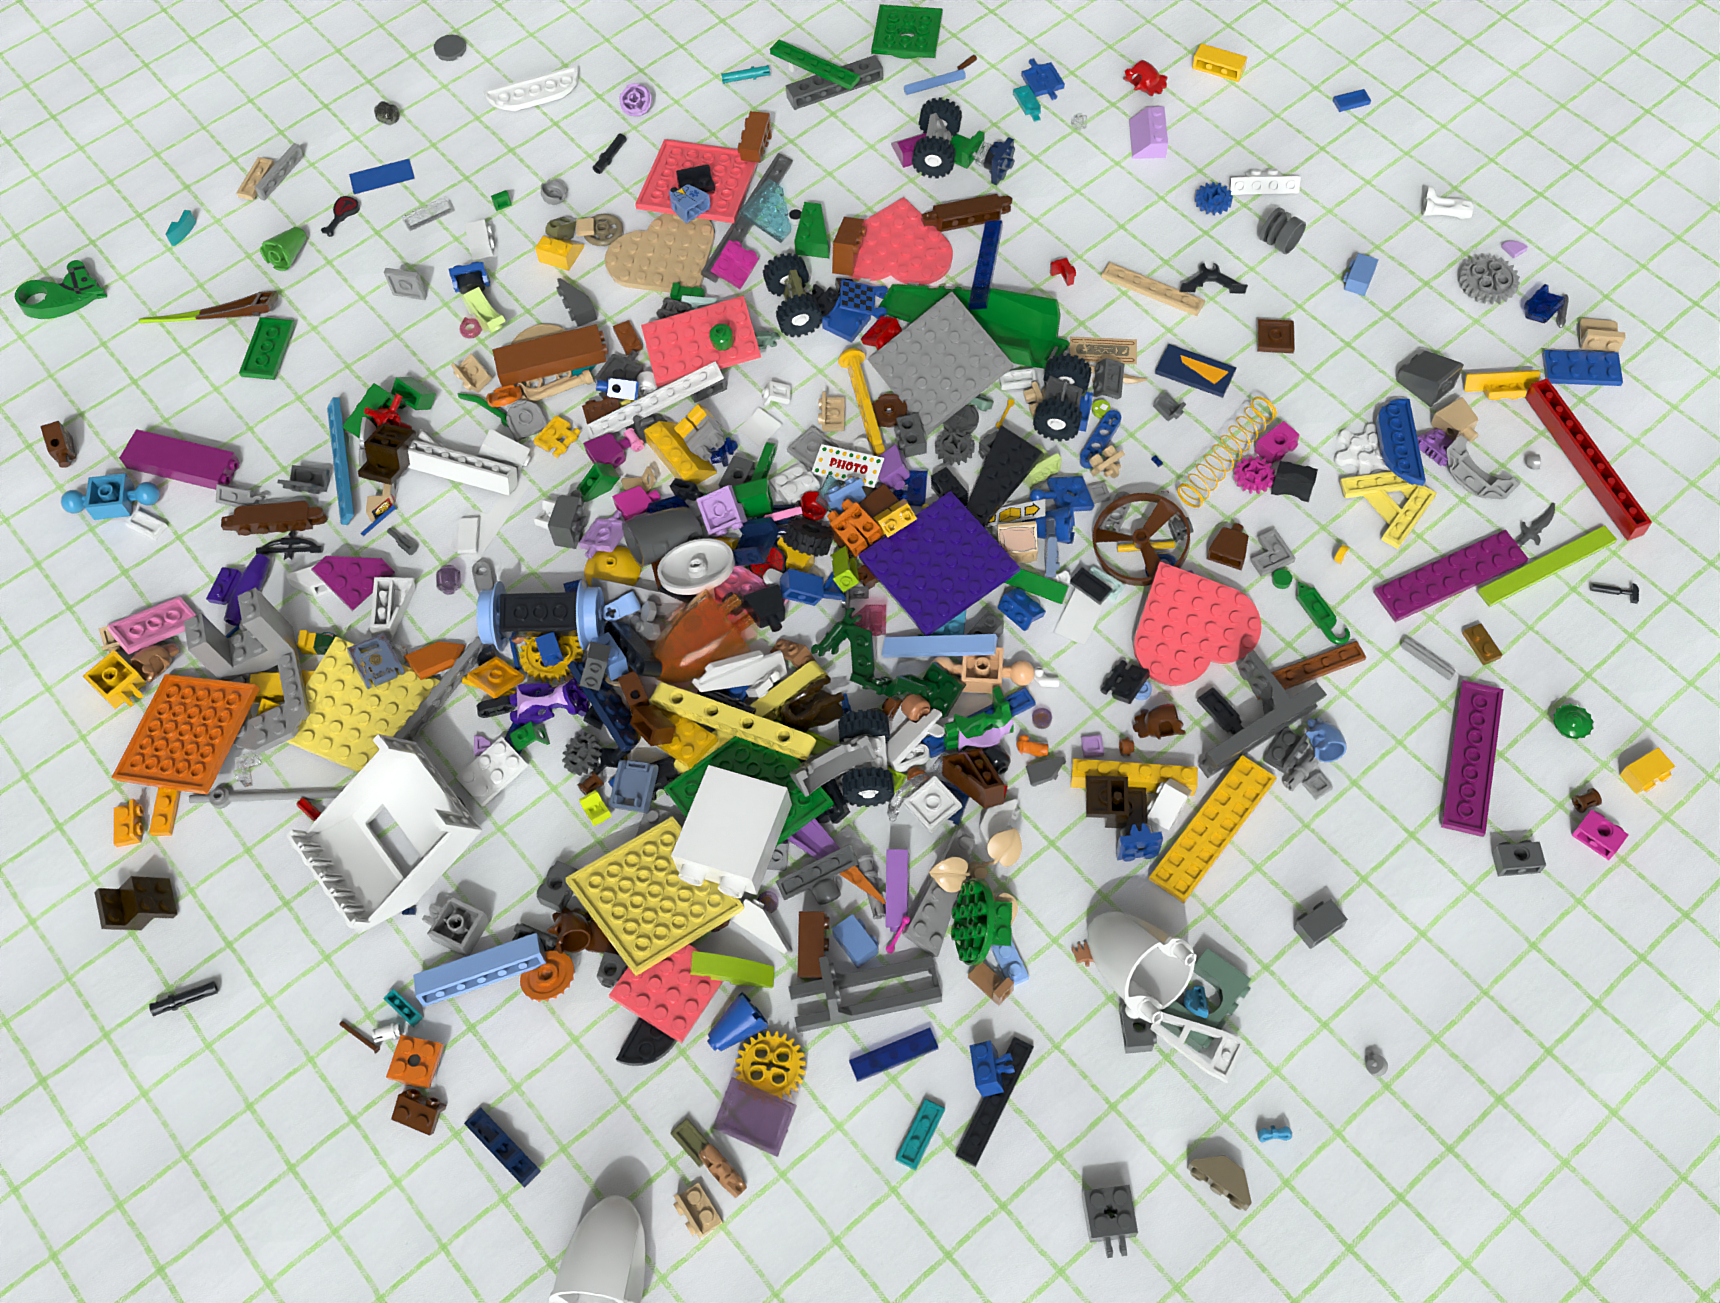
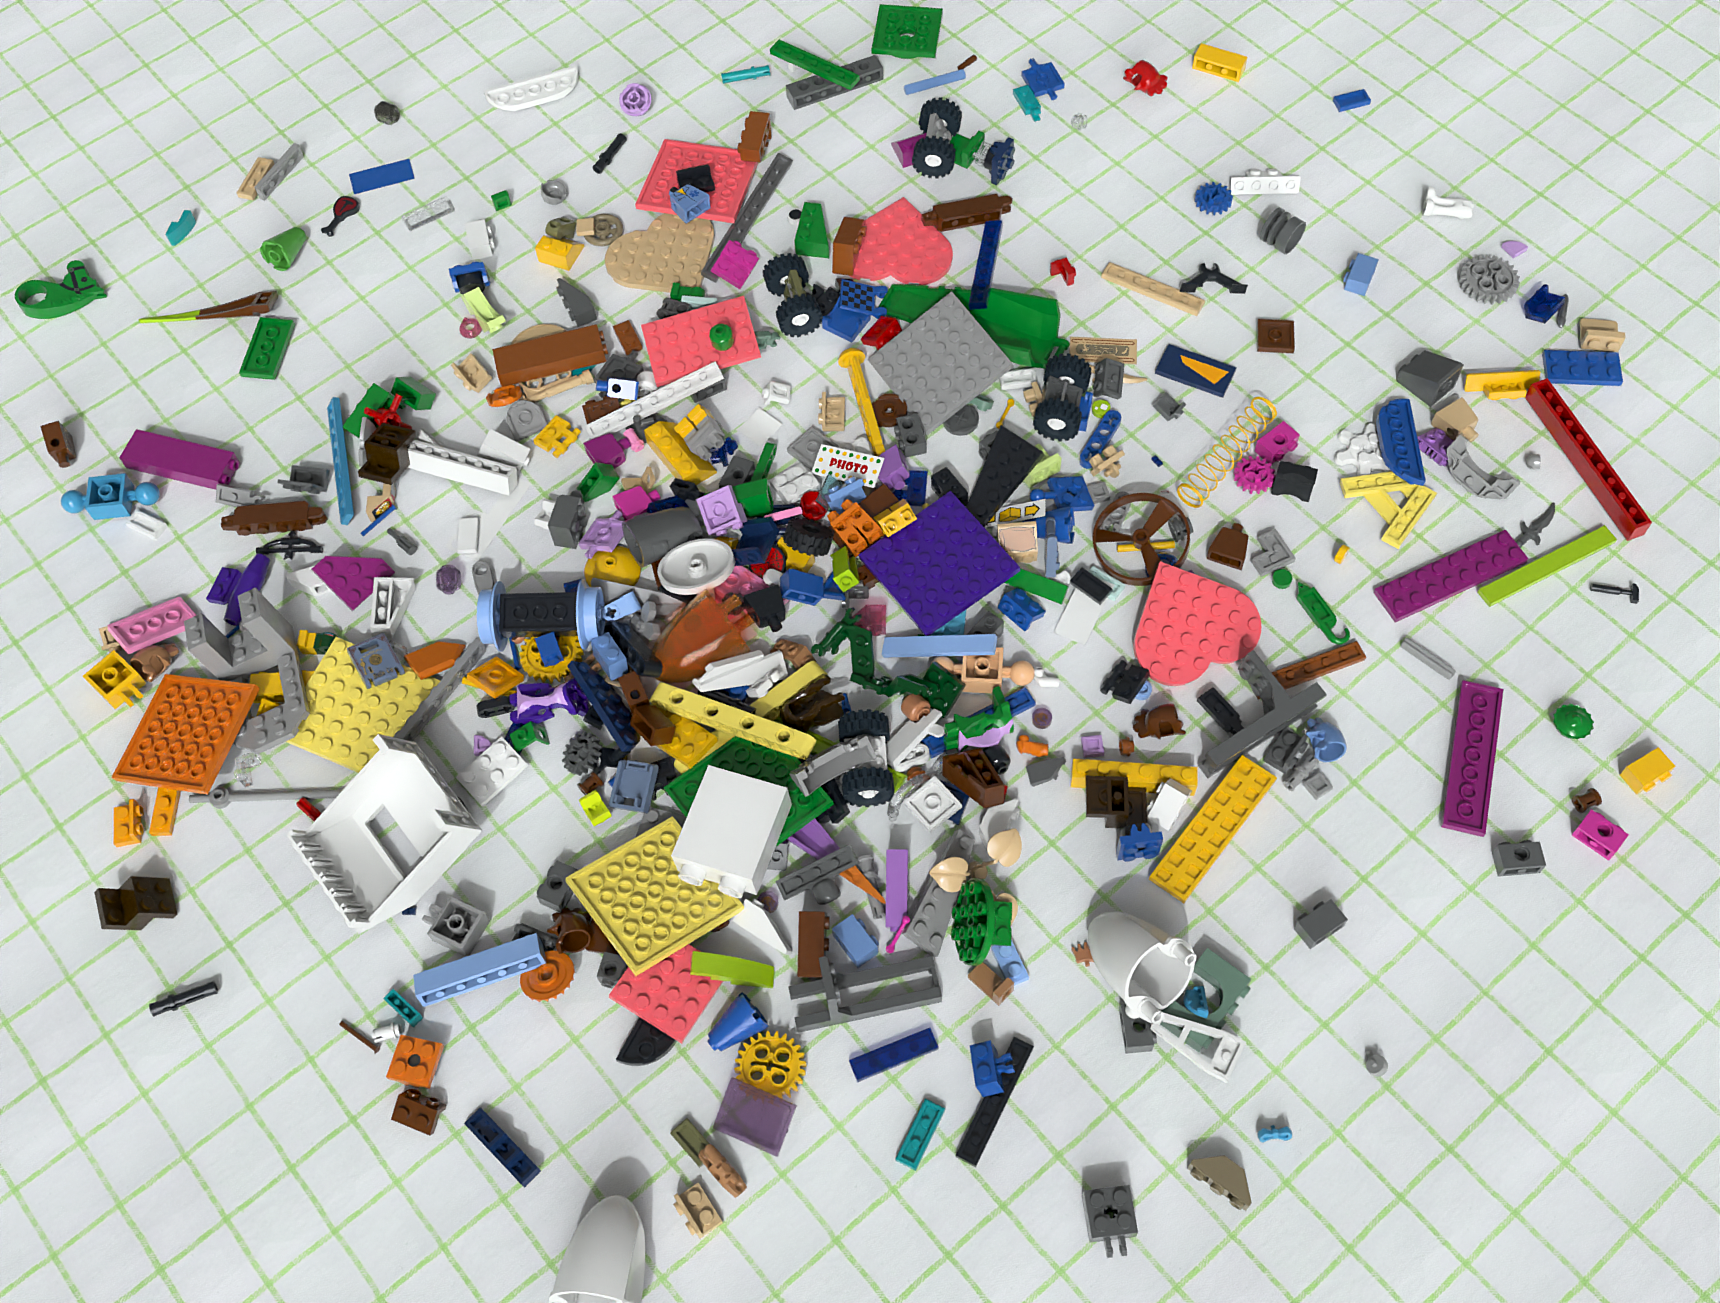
(405, 283): light grey tile -> none
(449, 47): dark grey tile -> none
(473, 398): green piece -> none
(485, 655): black tile -> none
(595, 665): dark grey brick -> none
(768, 211): clear light blue plate -> none
(890, 707): reddish brown bracket -> none
(954, 446): dark grey gear -> none
(1149, 133): lavender slope -> none
(1482, 644): pearl gold plate -> none

